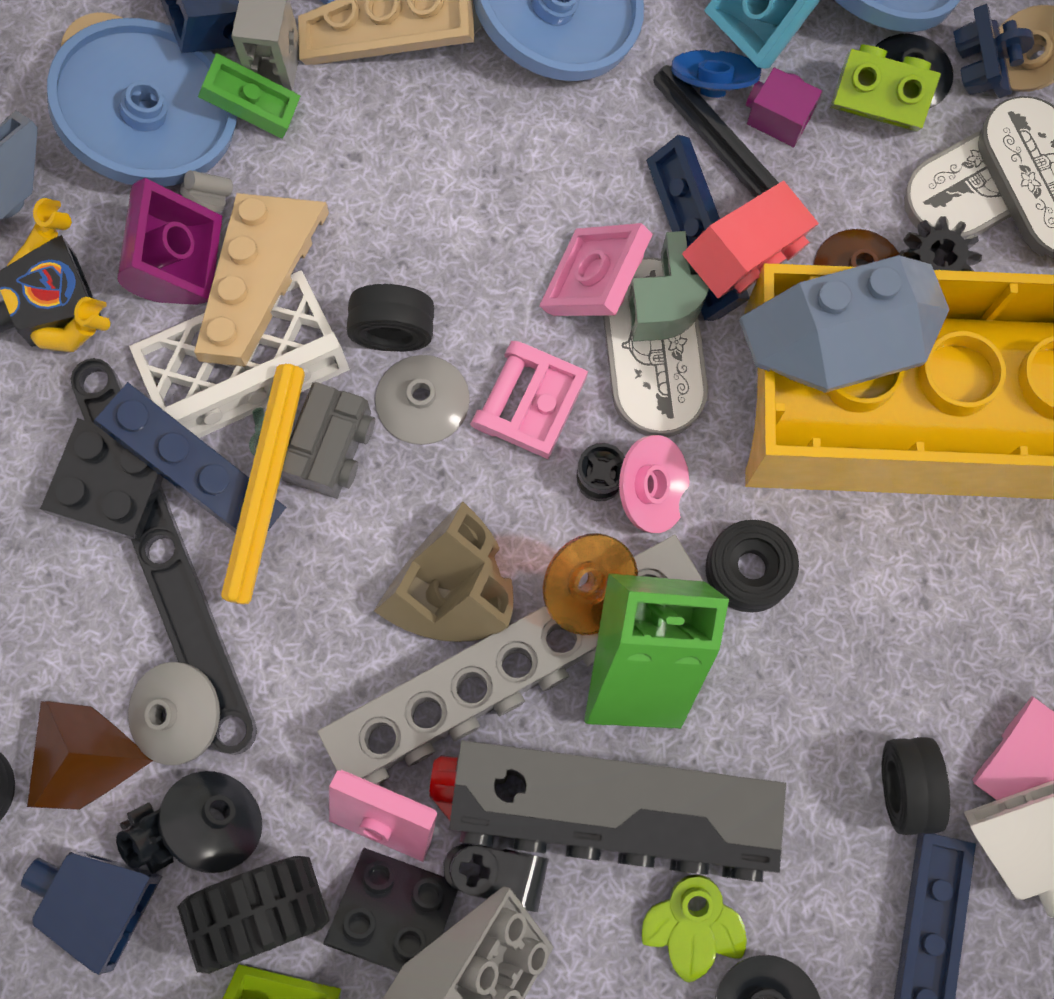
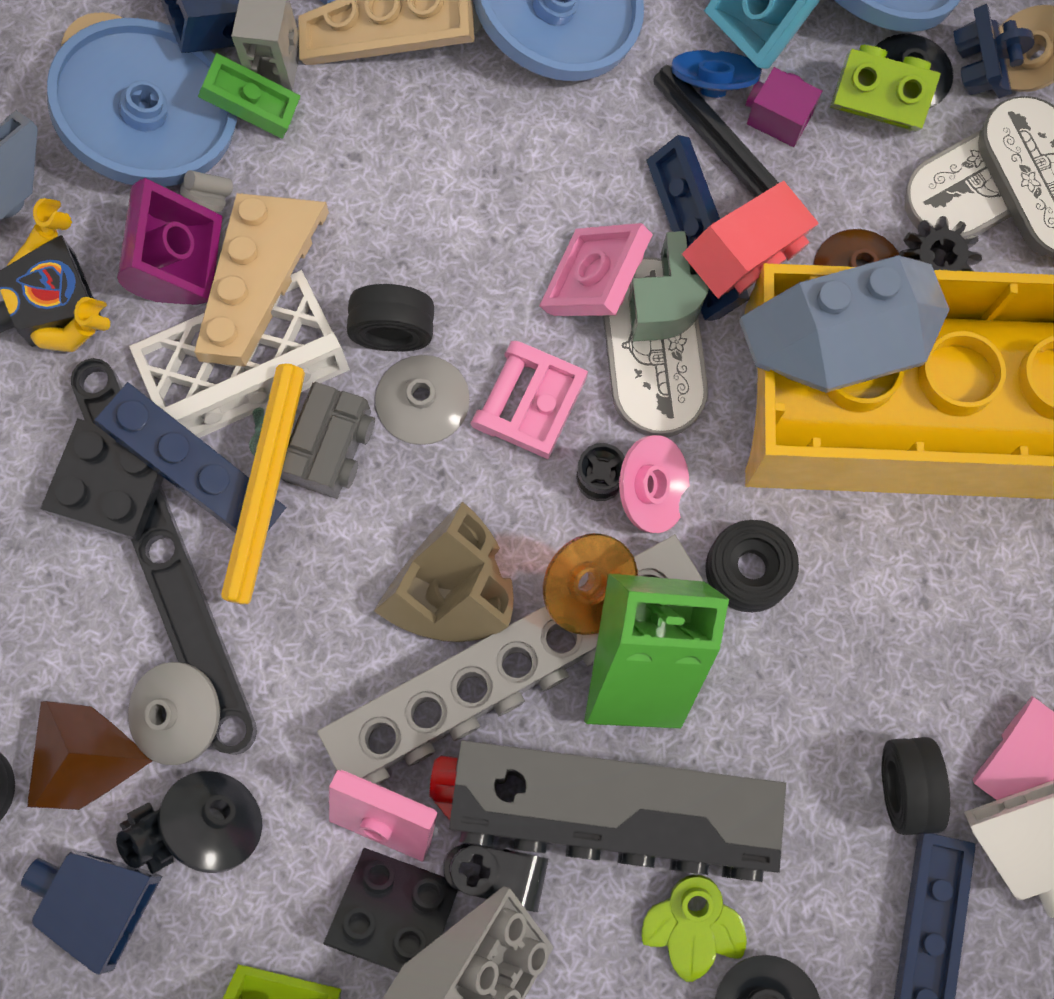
(252, 913): black tyre -> none

